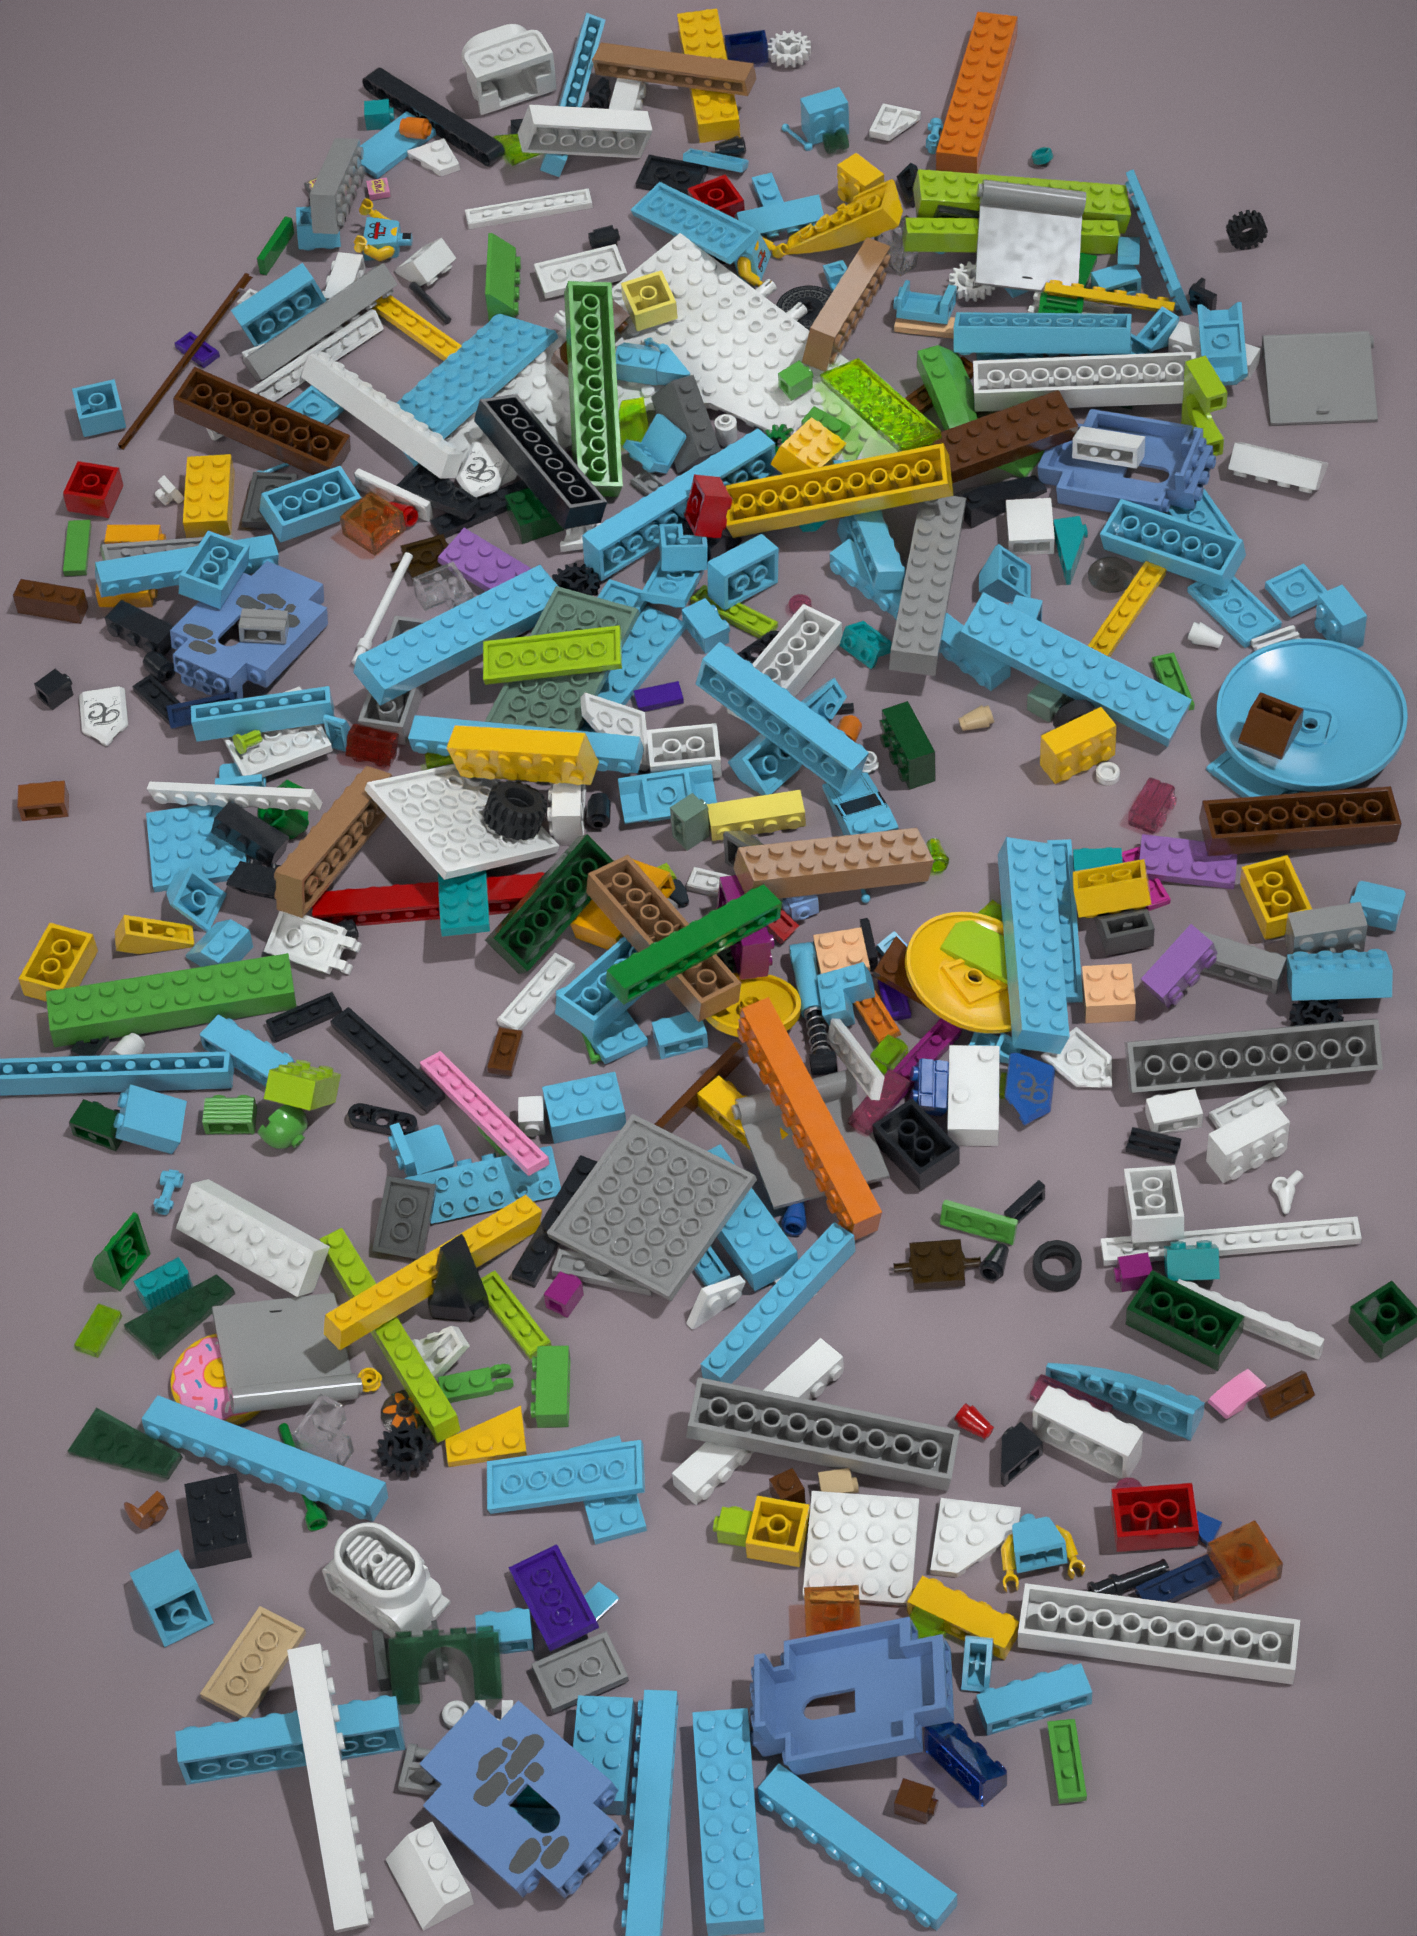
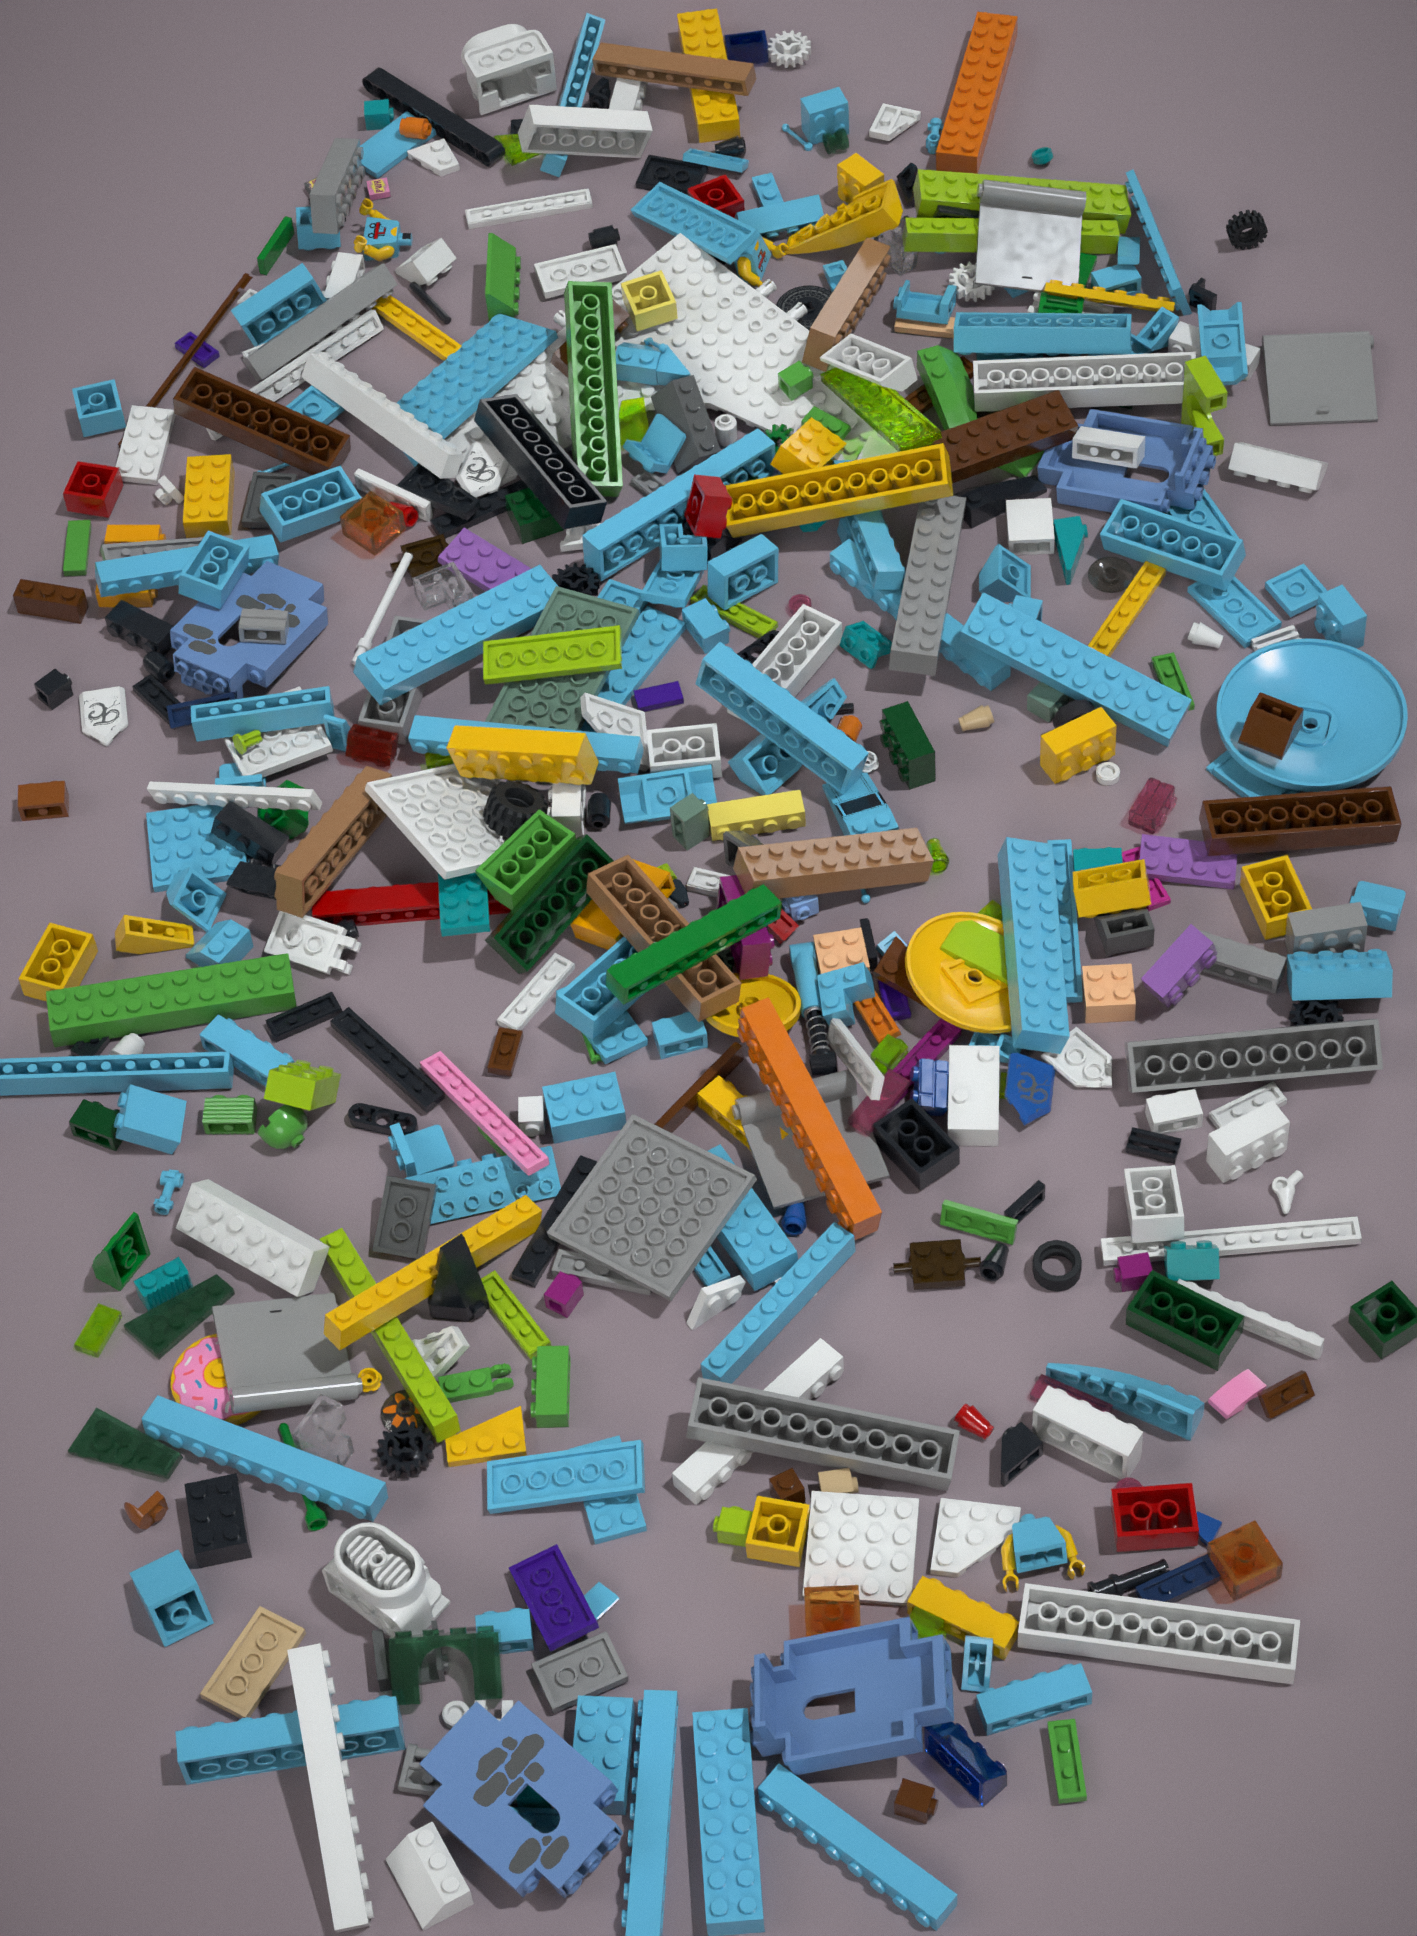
(145, 444): none -> white plate
(524, 858): none -> bright green slope
(872, 362): none -> white slope

